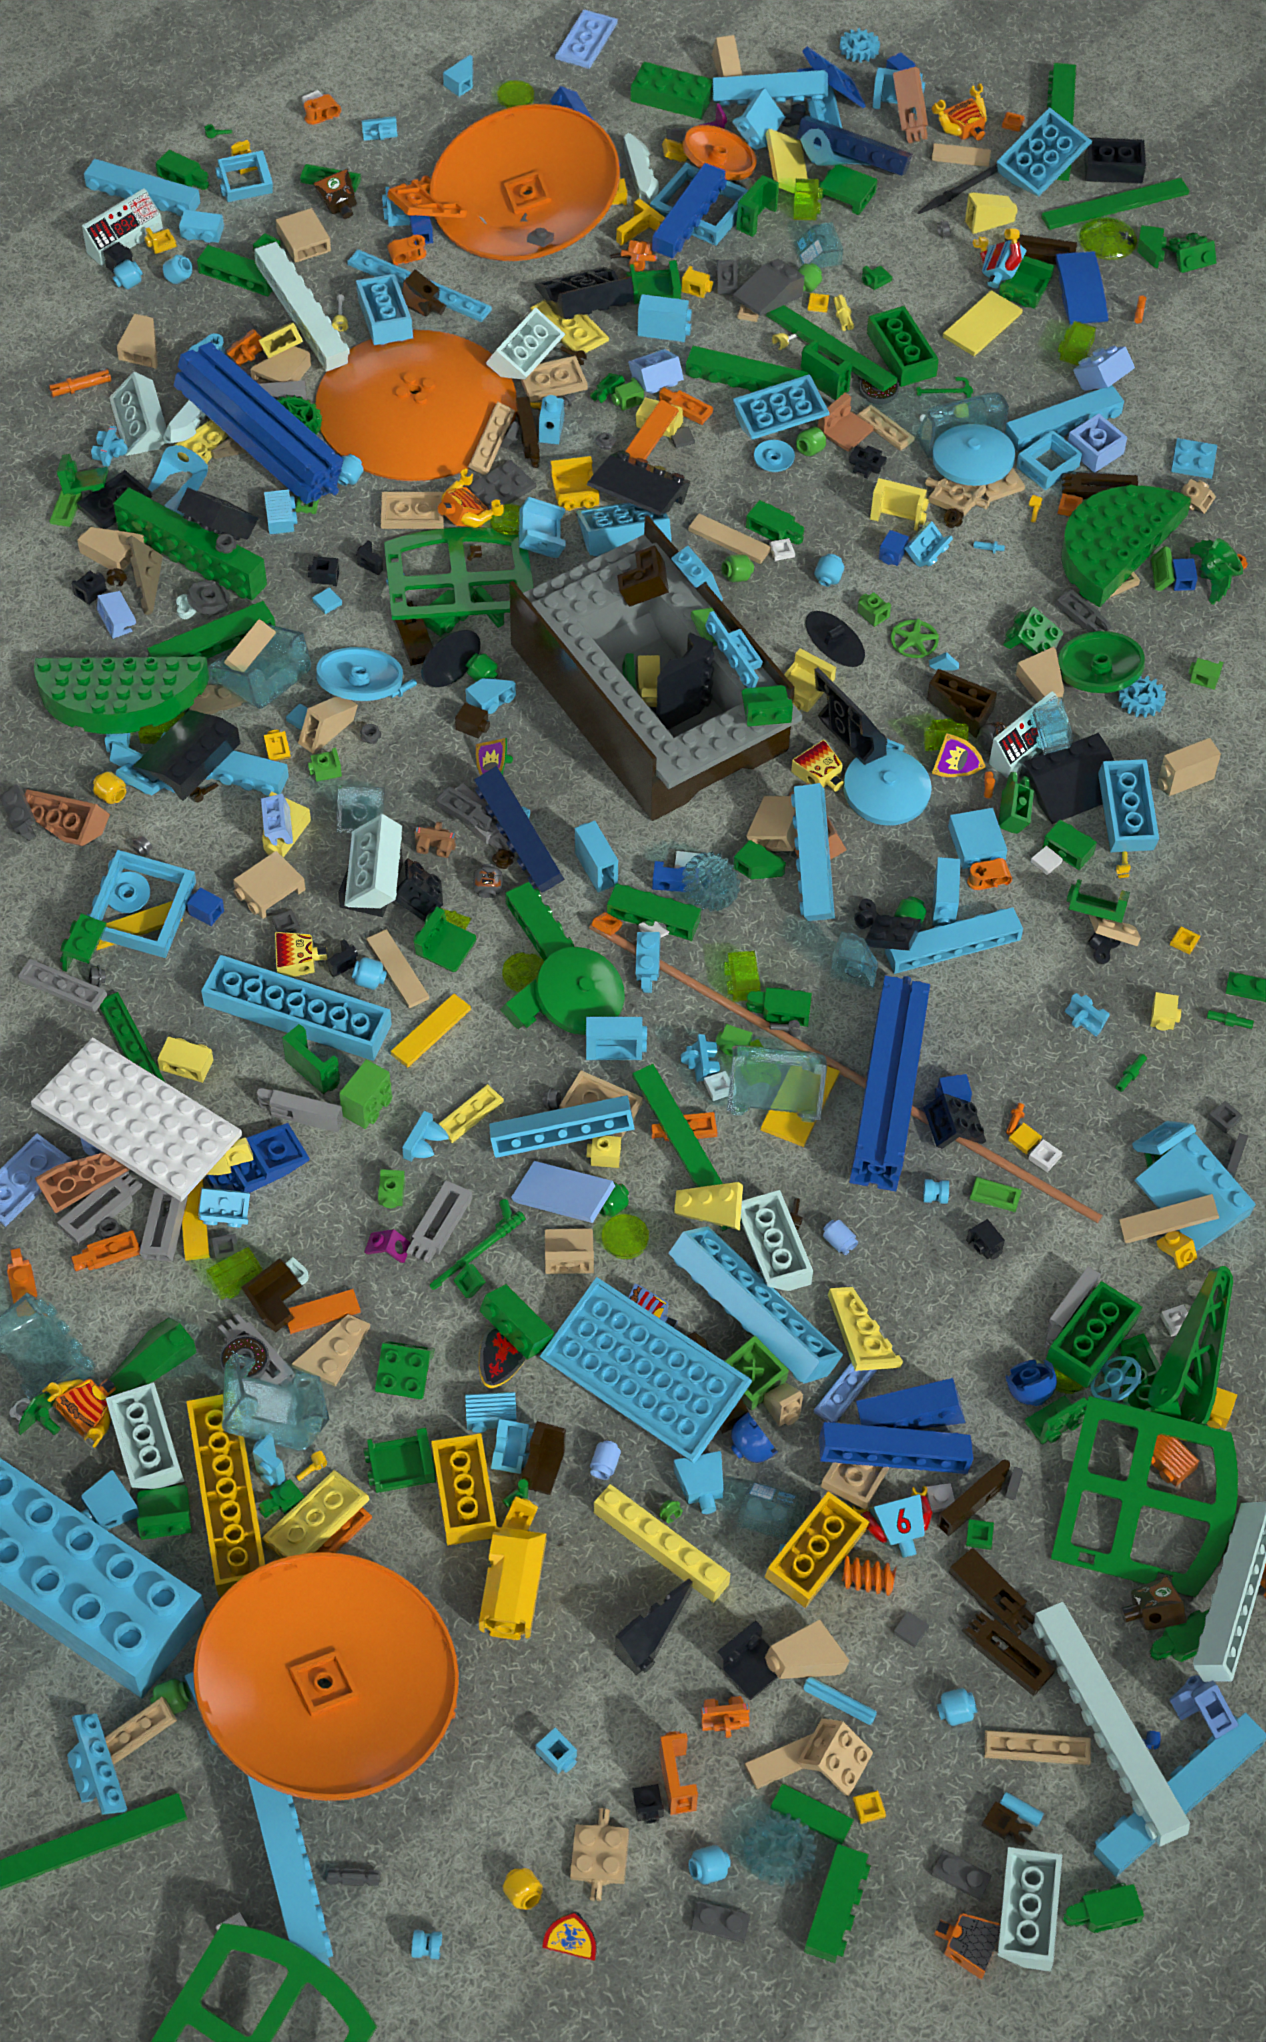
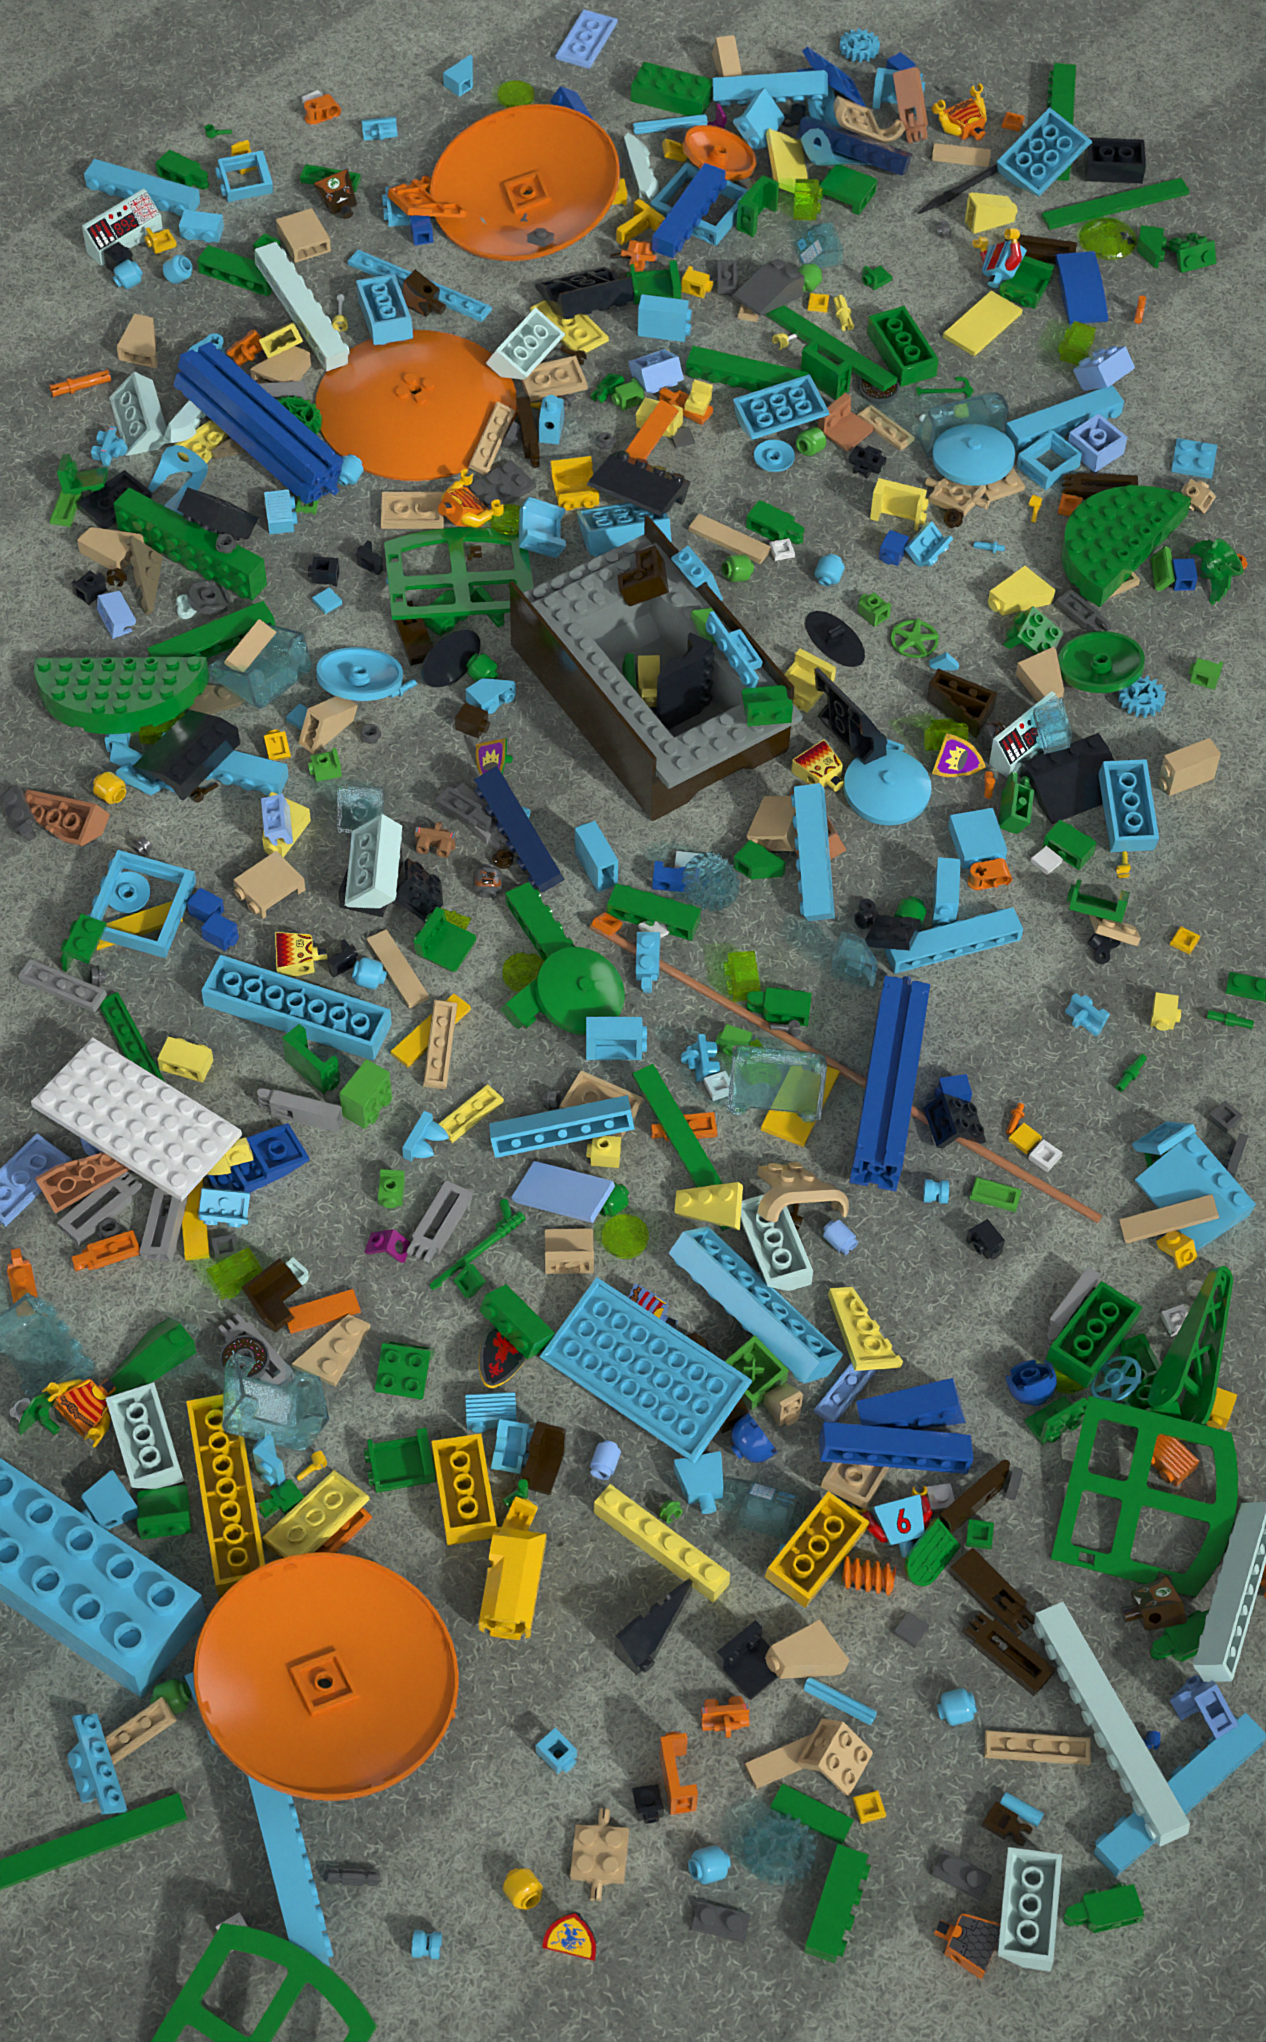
(220, 932): none -> blue brick
(285, 922): dark grey tile -> none
(406, 251): orange piece -> none
(440, 1044): none -> tan tile
(662, 125): none -> medium azure axle
(699, 397): none -> light yellow bracket
(795, 1185): none -> tan piece
(861, 121): none -> tan piece
(930, 1554): none -> green window
(1020, 593): none -> light yellow slope

